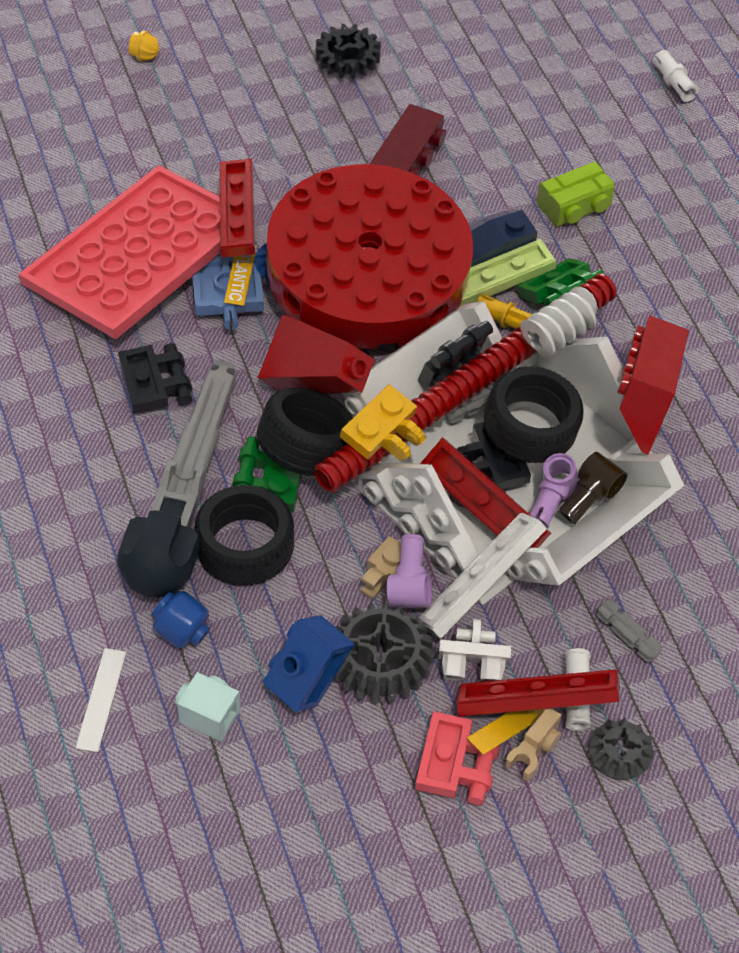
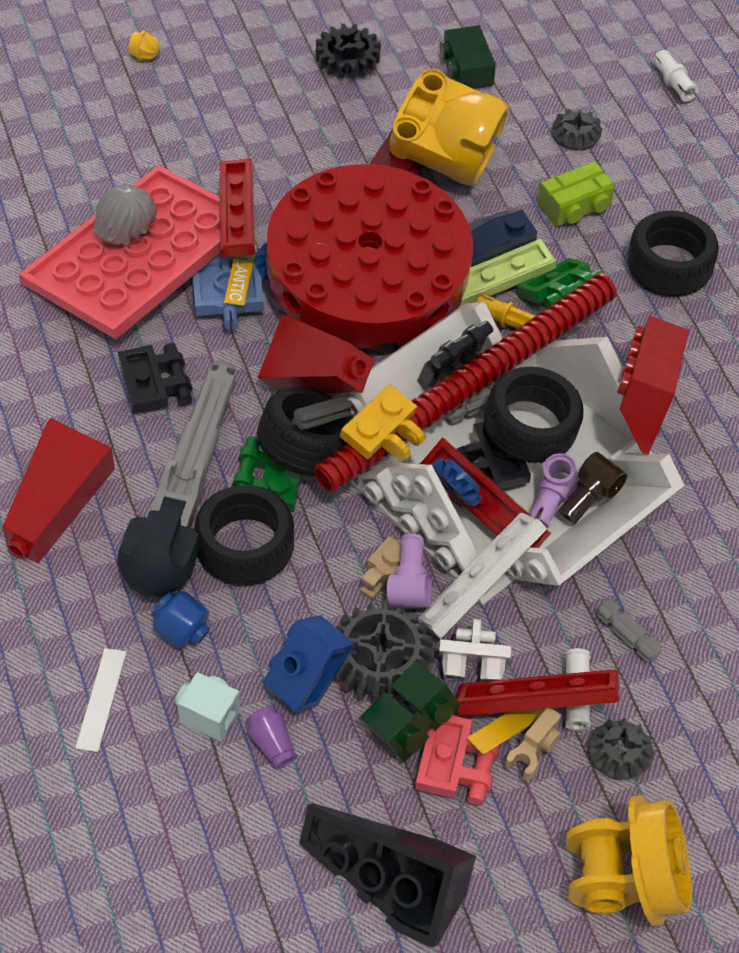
(55, 489): none -> red slope
(124, 214): none -> light grey hair
(271, 735): none -> medium lavender cone
(322, 413): none -> dark grey axle
(396, 726): none -> dark green piece
(400, 872): none -> black wedge
(448, 127): none -> yellow piece
(457, 481): none -> blue gear
(468, 56): none -> dark green brick
(560, 322): white piece -> none
(587, 135): none -> dark grey gear
(658, 861): none -> yellow piece
(678, 230): none -> black tyre

